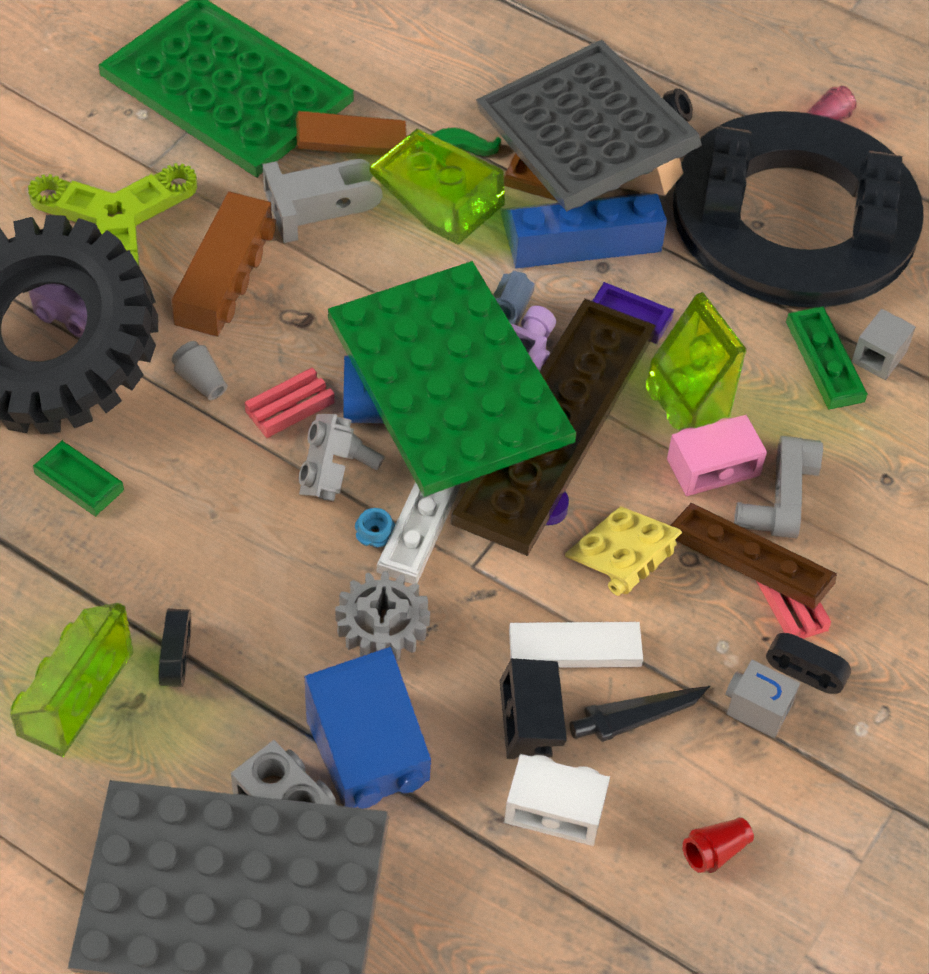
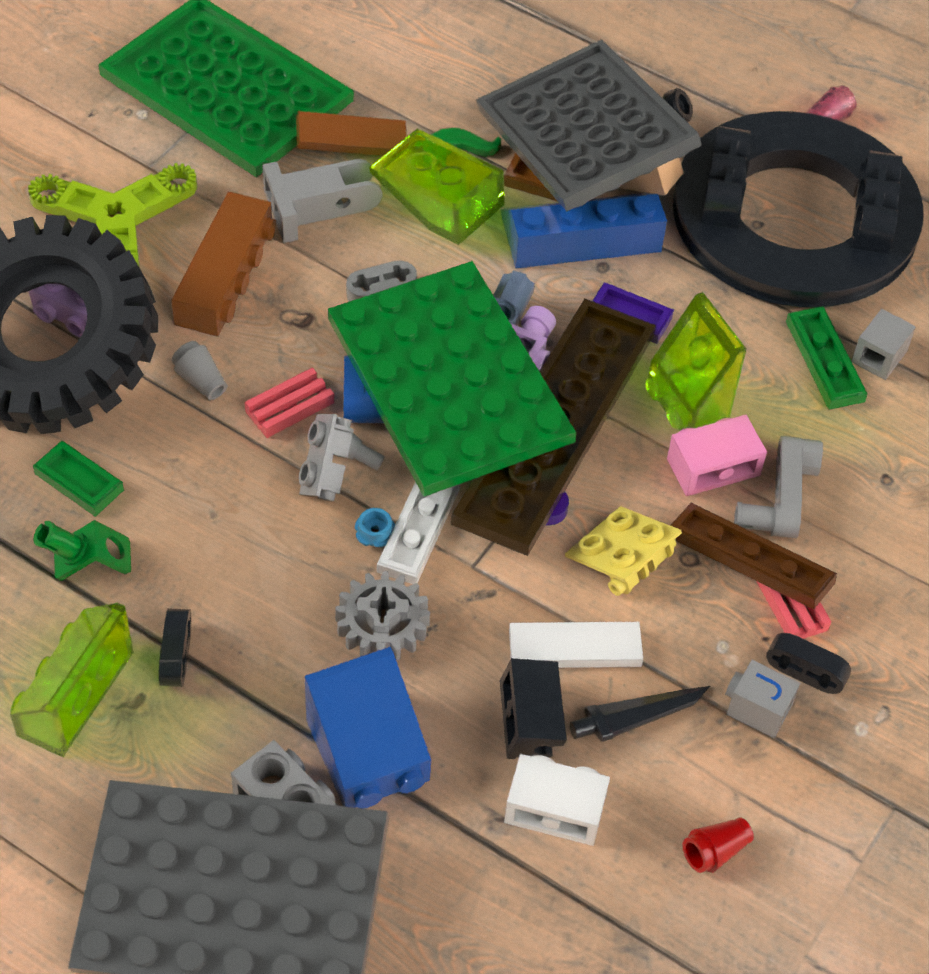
(82, 547): none -> green bracket
(379, 278): none -> light grey beam

